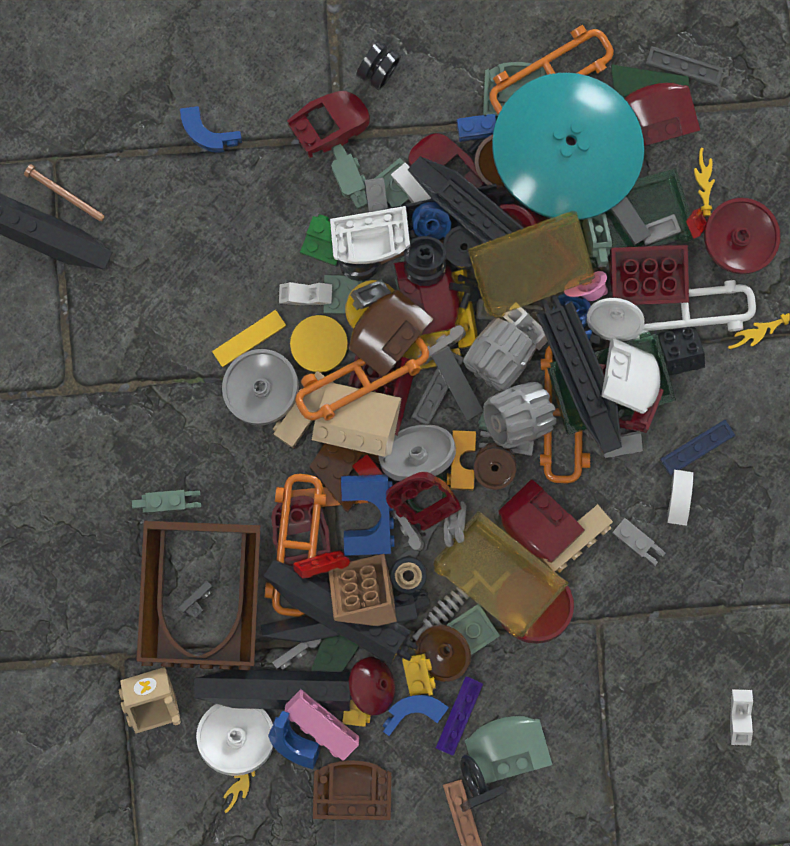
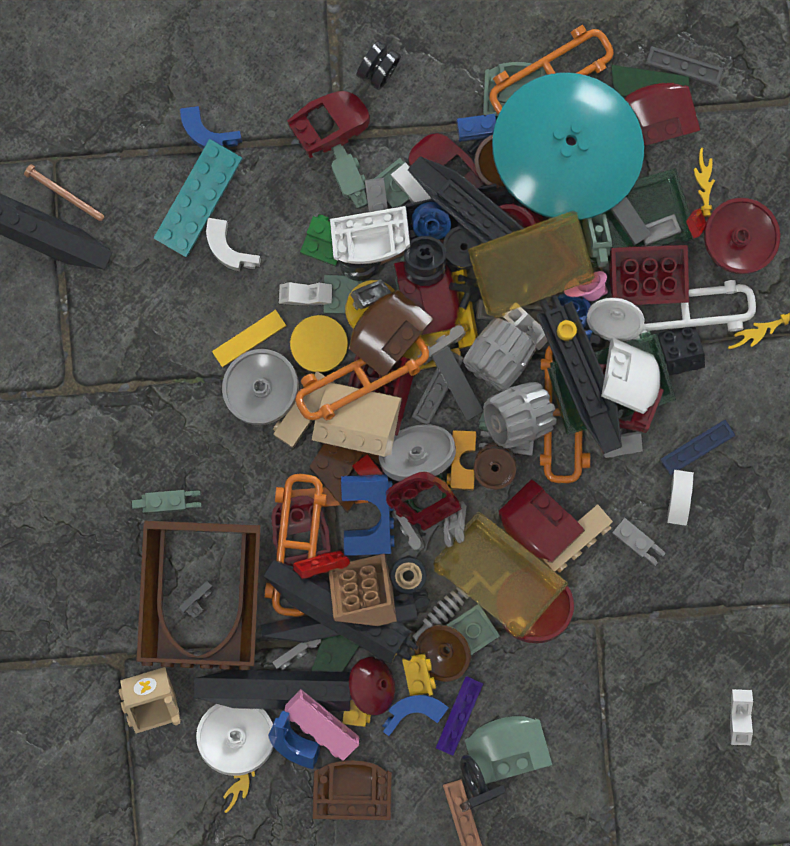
(198, 198): none -> teal plate
(216, 236): none -> white arch
(566, 330): none -> yellow tile

